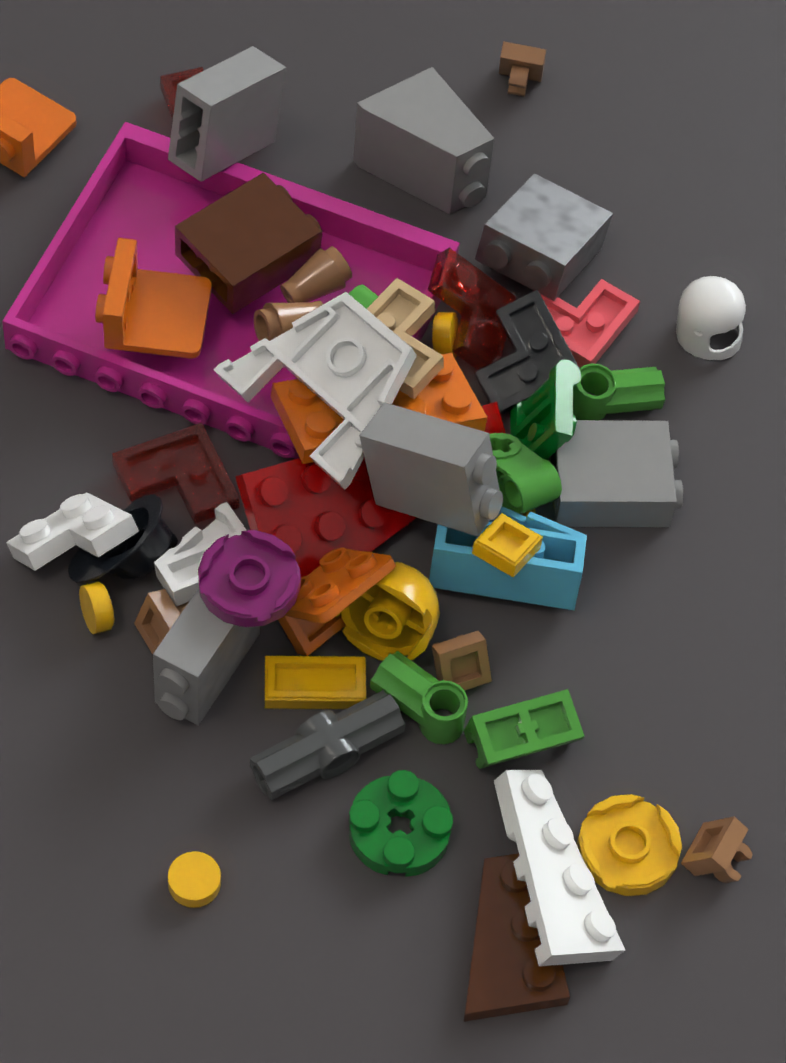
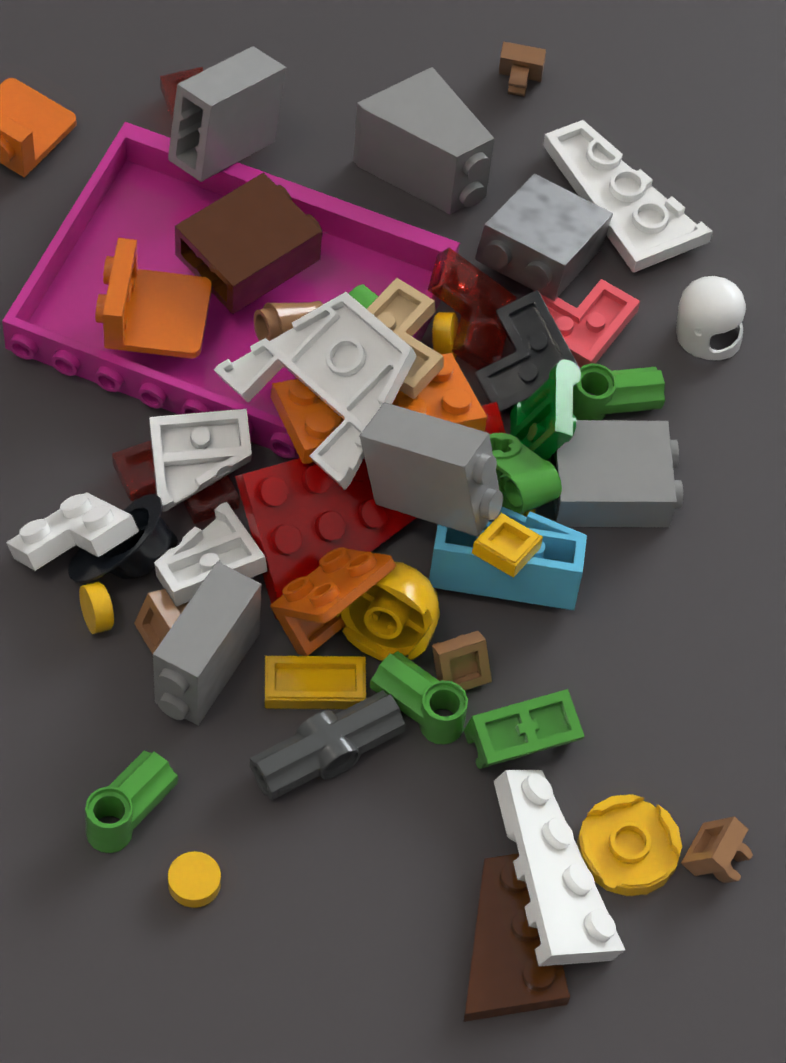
(129, 799): none -> bright green piece
(197, 451): none -> white wing
(249, 578): magenta tile -> none
(318, 277): medium nougat cone -> none
(396, 852): green plate -> none
(643, 222): none -> white wing

